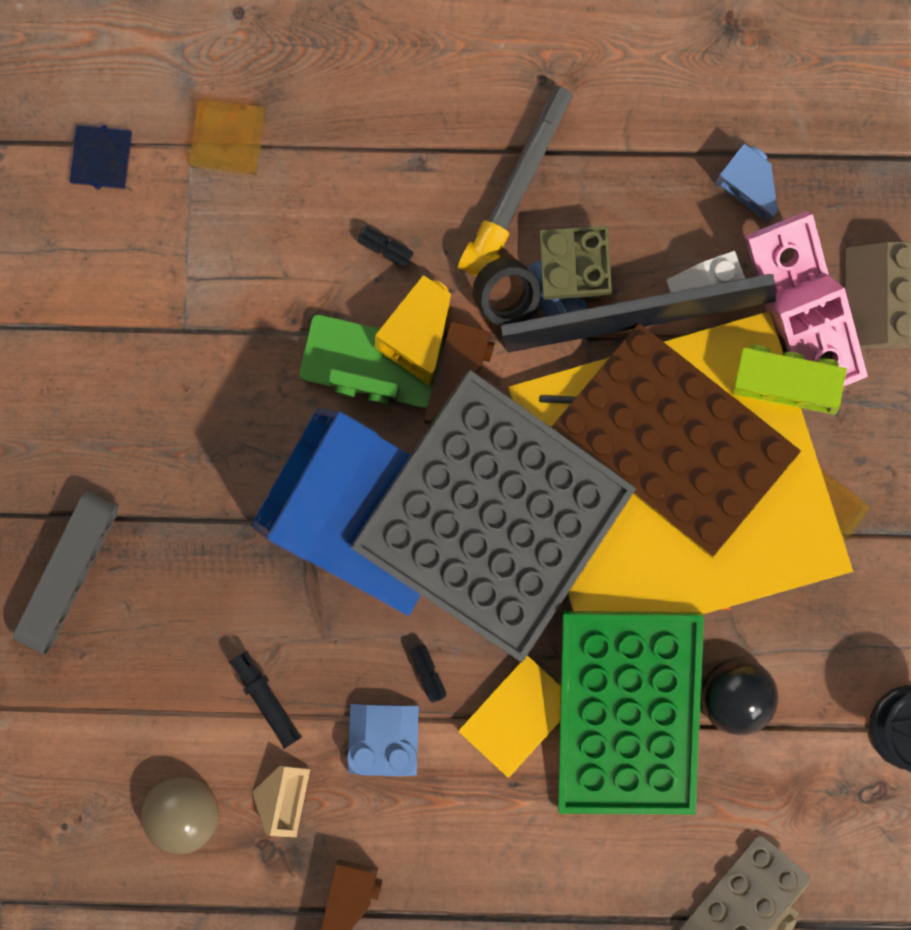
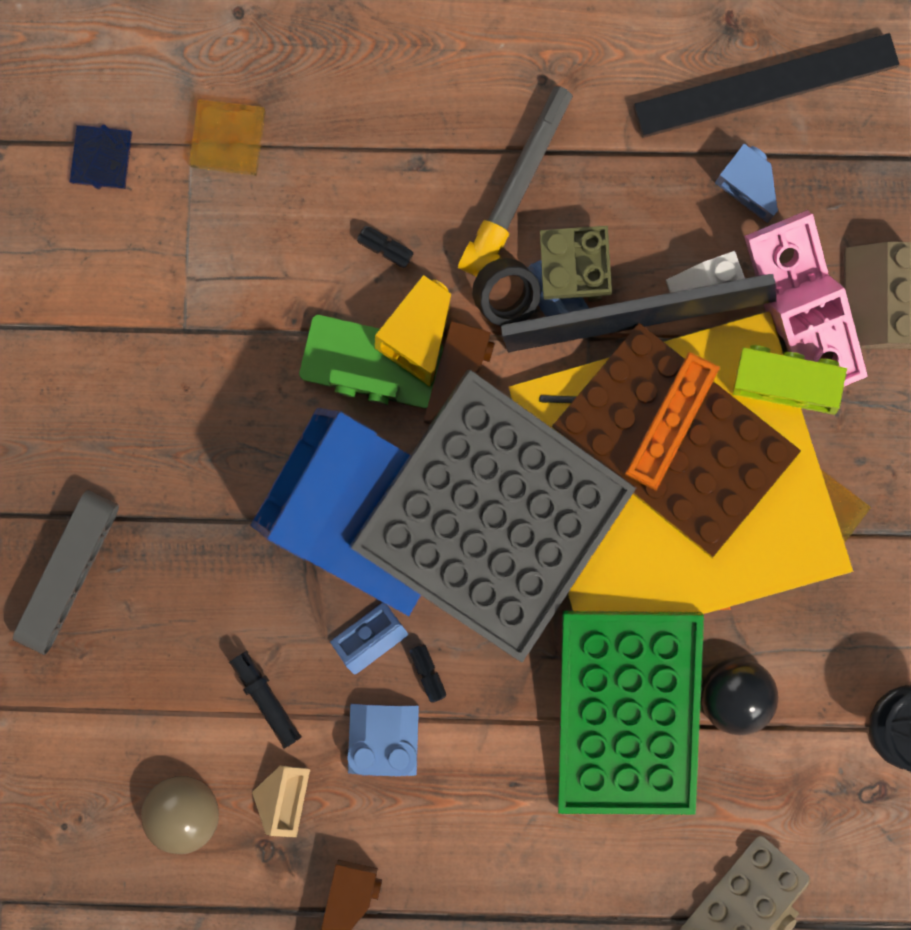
(369, 638): none -> medium blue slope
(515, 717): yellow tile -> none
(672, 421): none -> orange tile
(766, 85): none -> black tile

